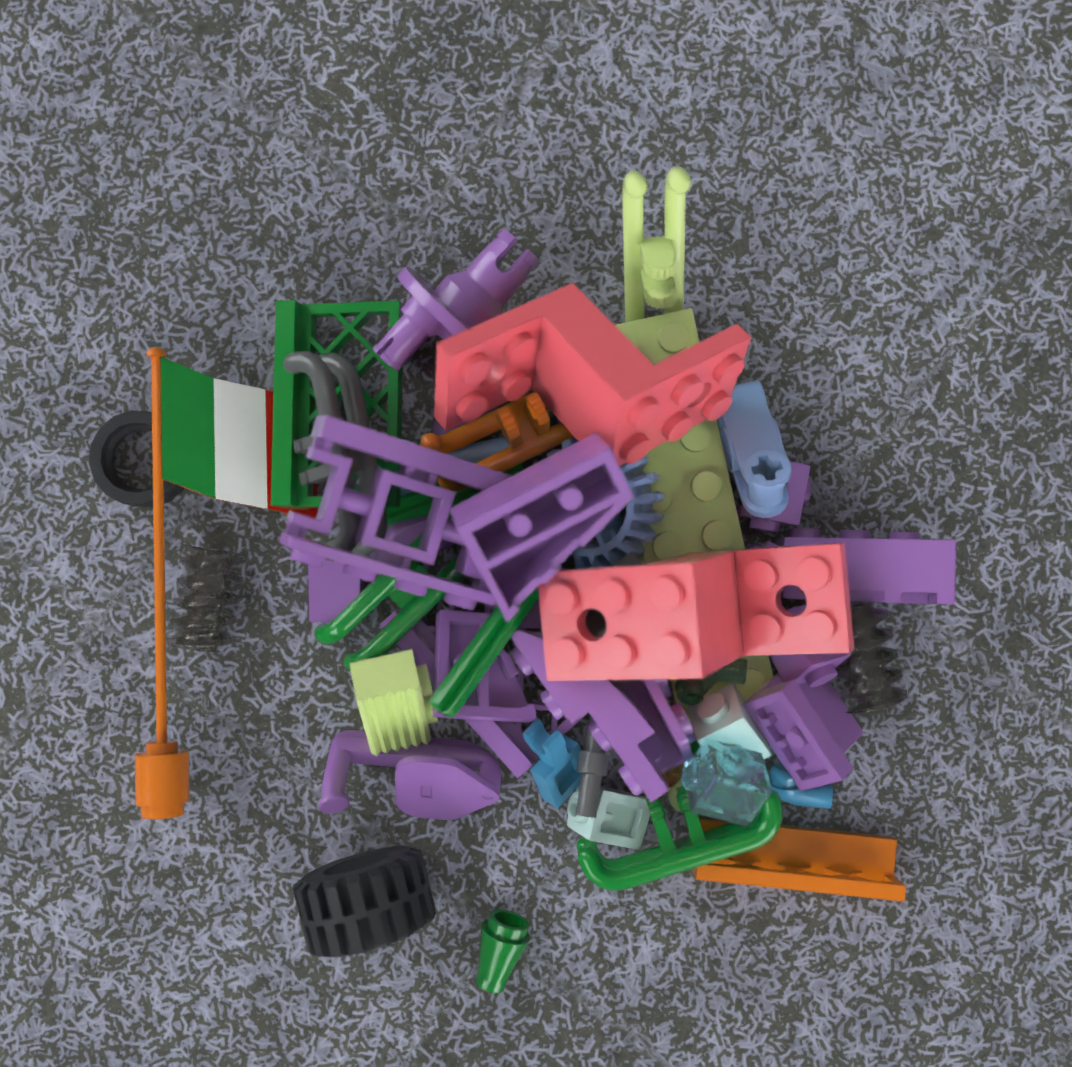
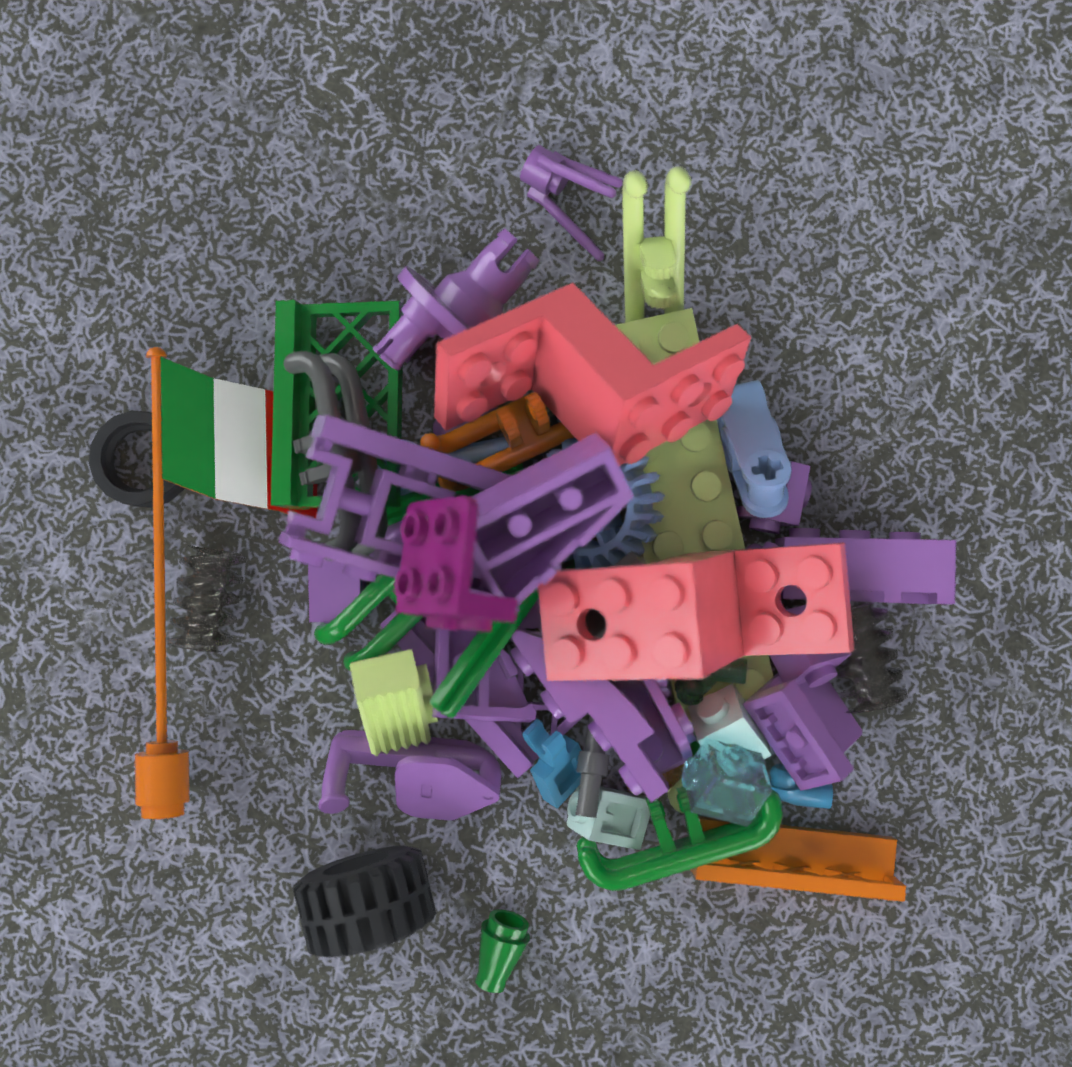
(438, 568): none -> magenta bracket
(550, 173): none -> medium lavender plant

